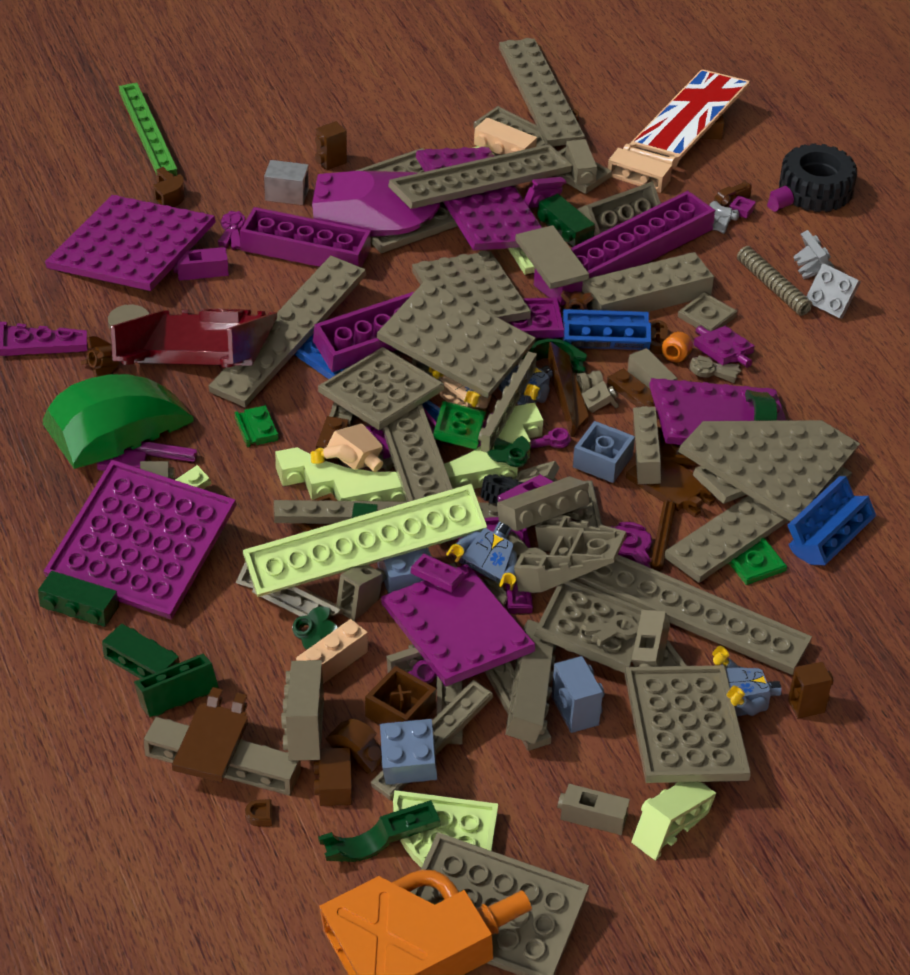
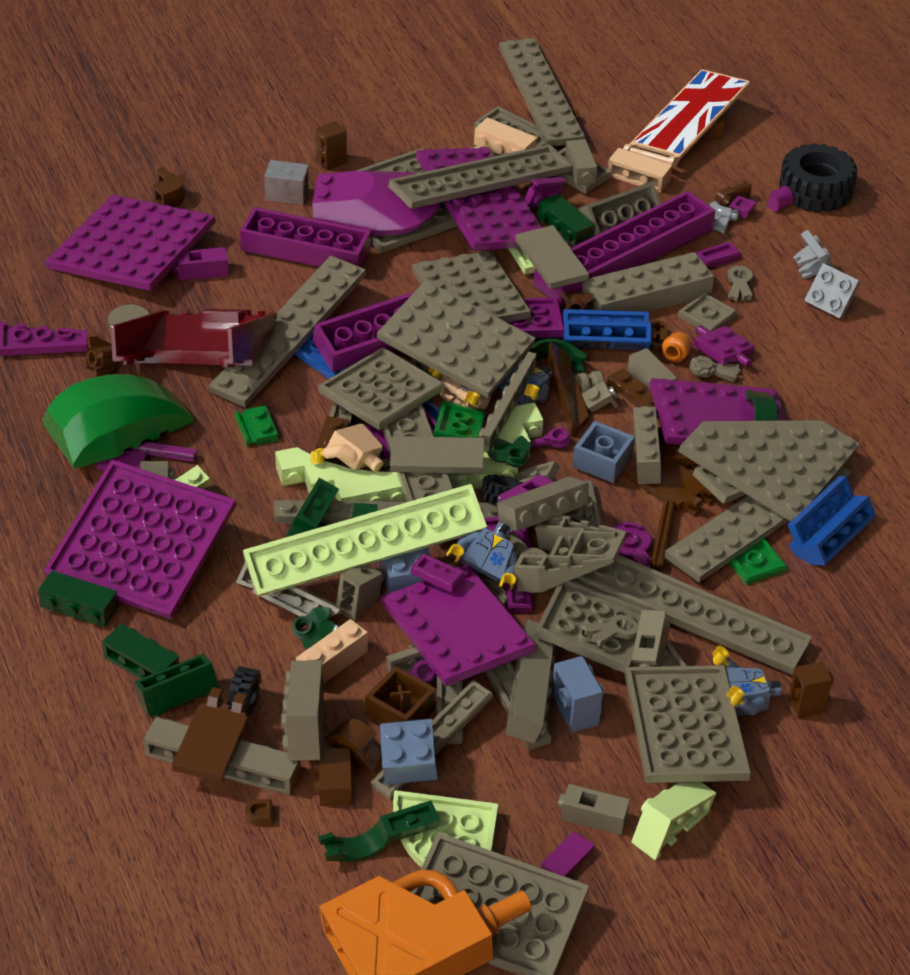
(147, 128): bright green plate -> none
(232, 224): magenta piece -> none
(245, 682): none -> black tyre
(313, 508): none -> dark green piece
(437, 455): none -> dark tan tile
(568, 855): none -> magenta tile
(719, 255): none -> magenta tile
(740, 277): none -> dark tan piece
(774, 280): dark tan piece -> none

